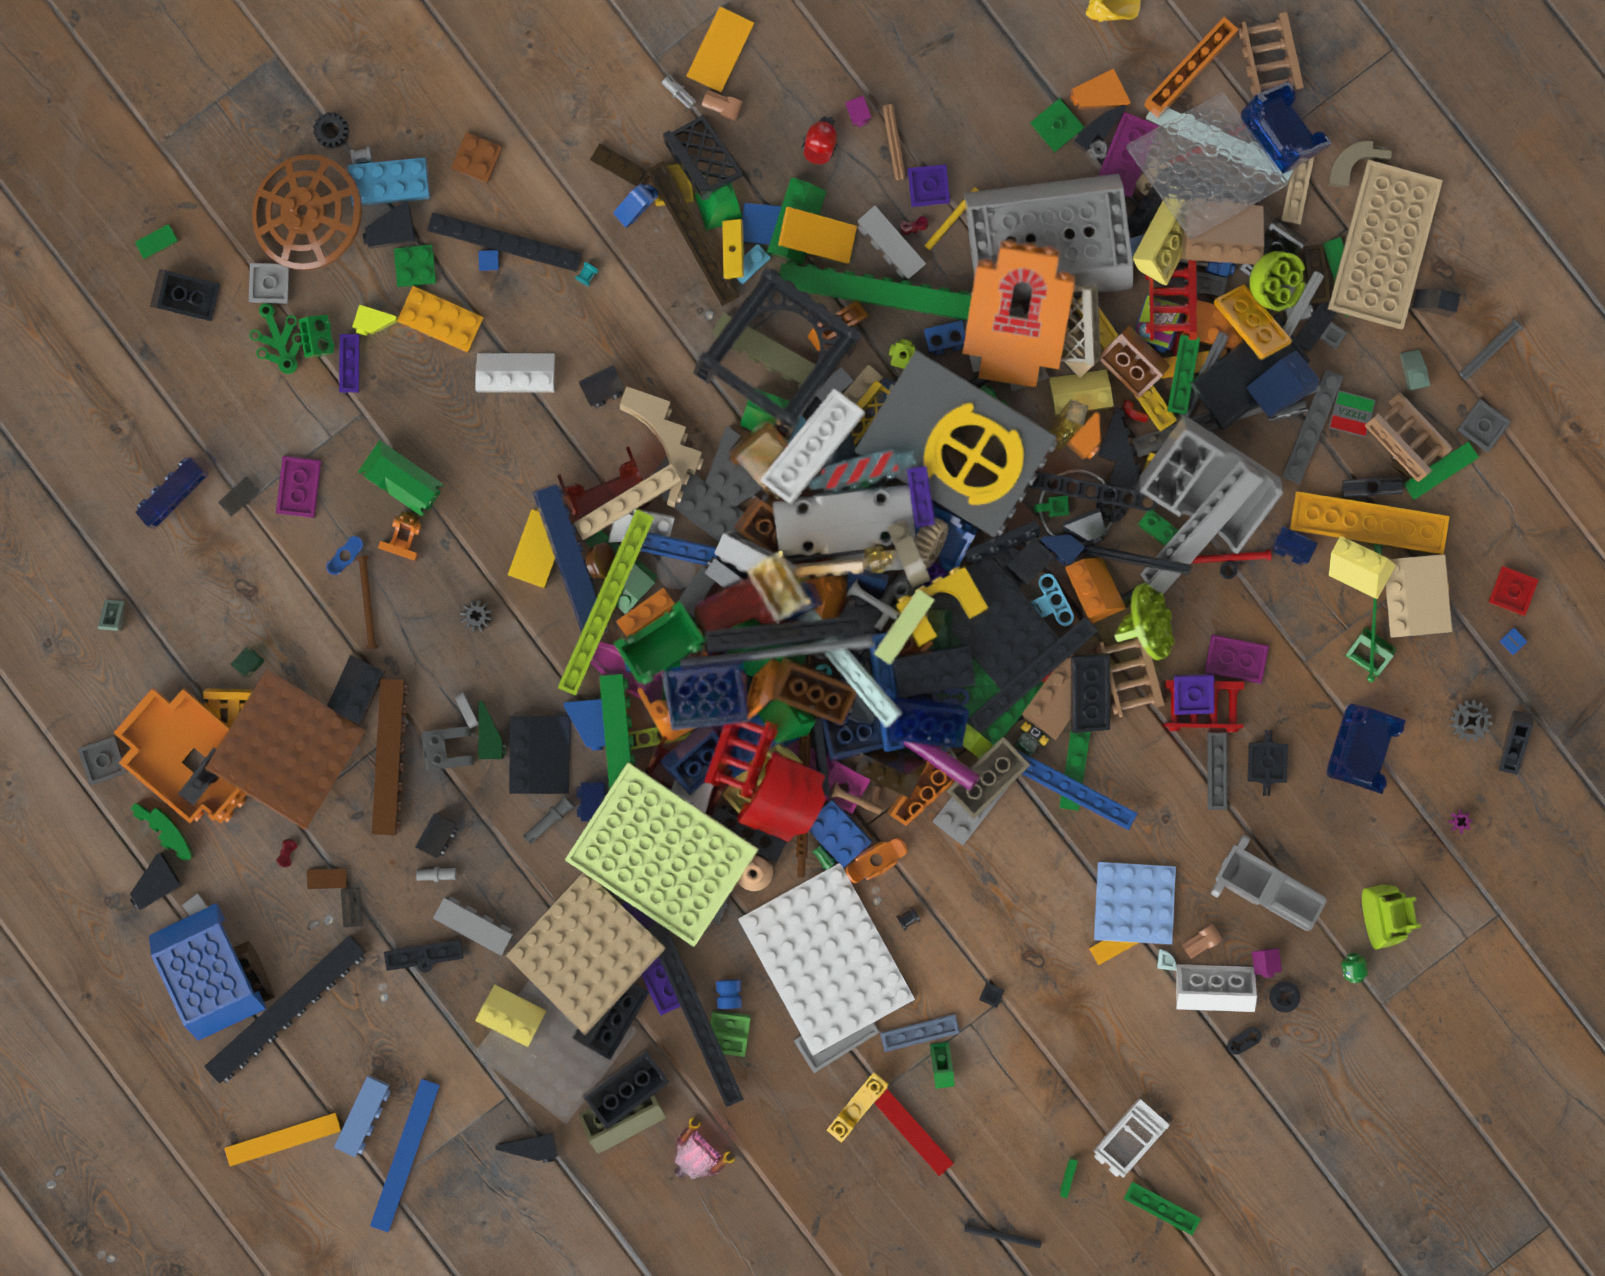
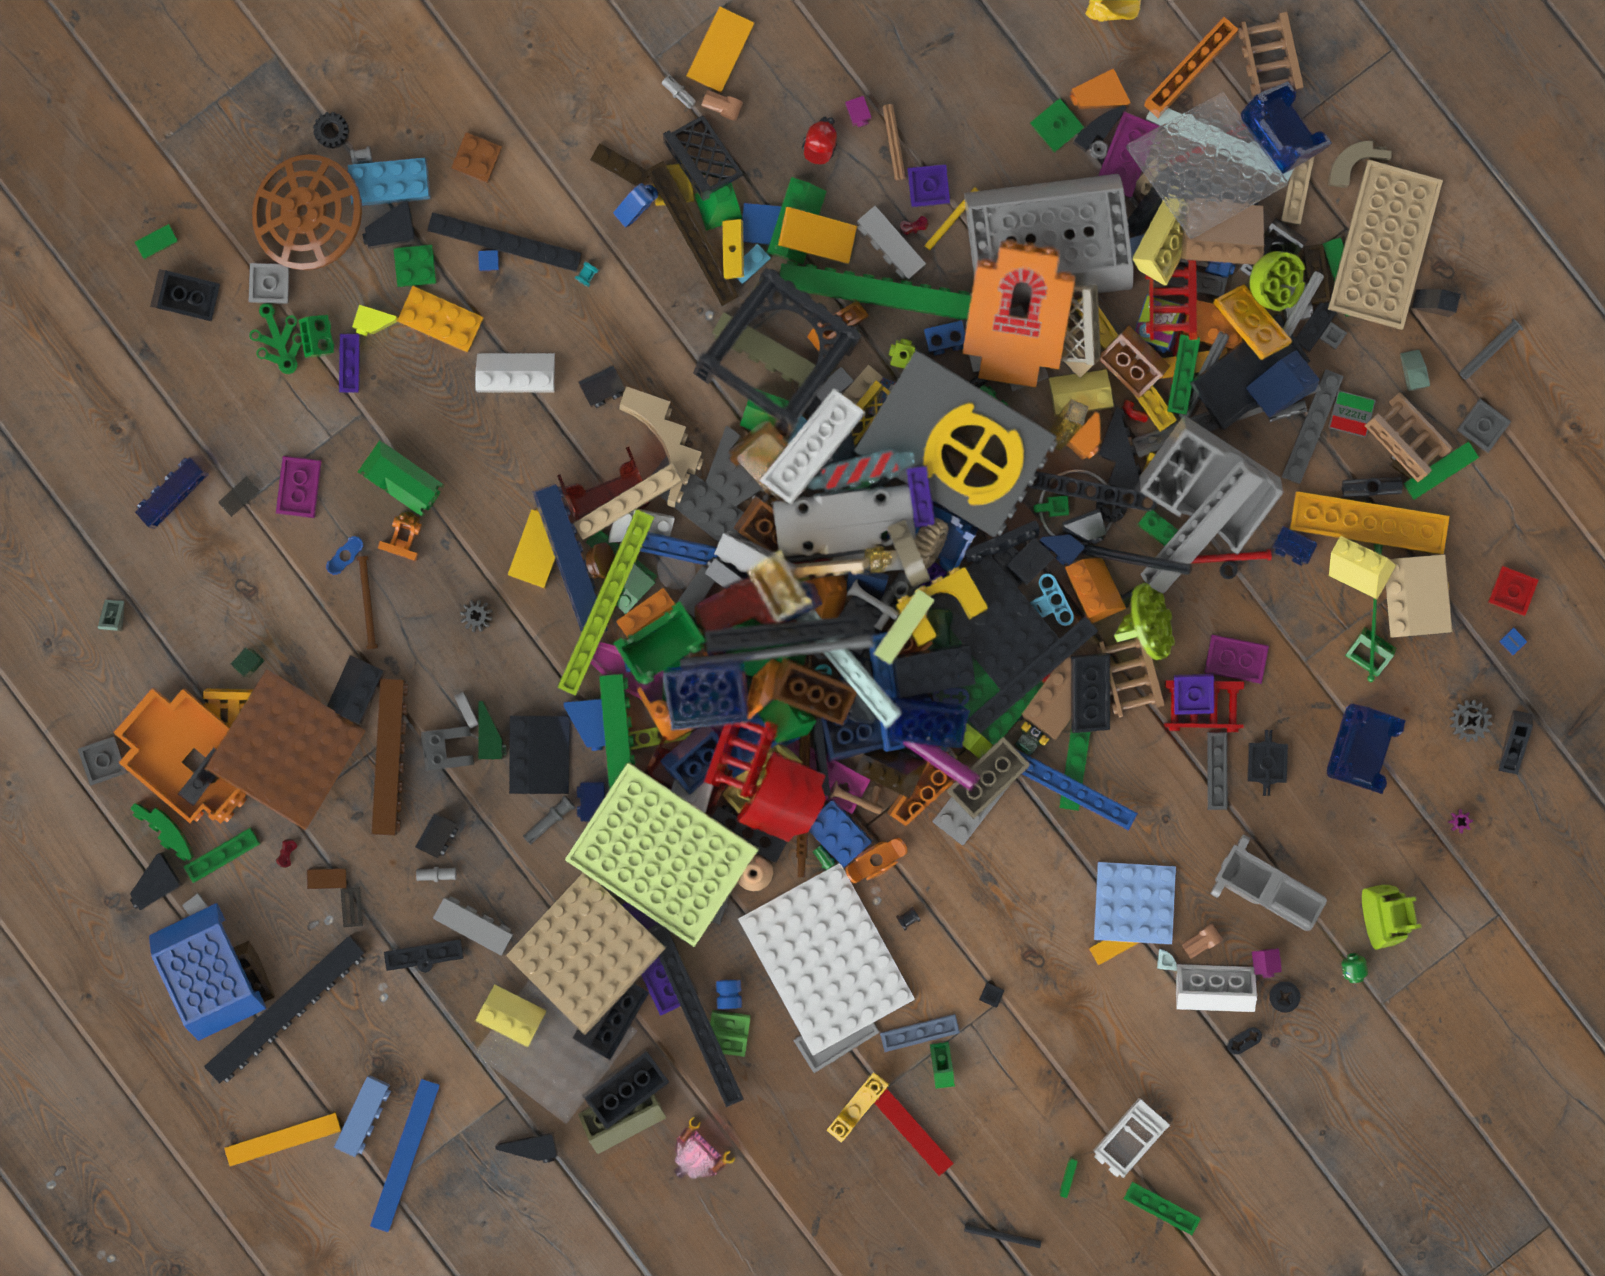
(222, 855): none -> green tile

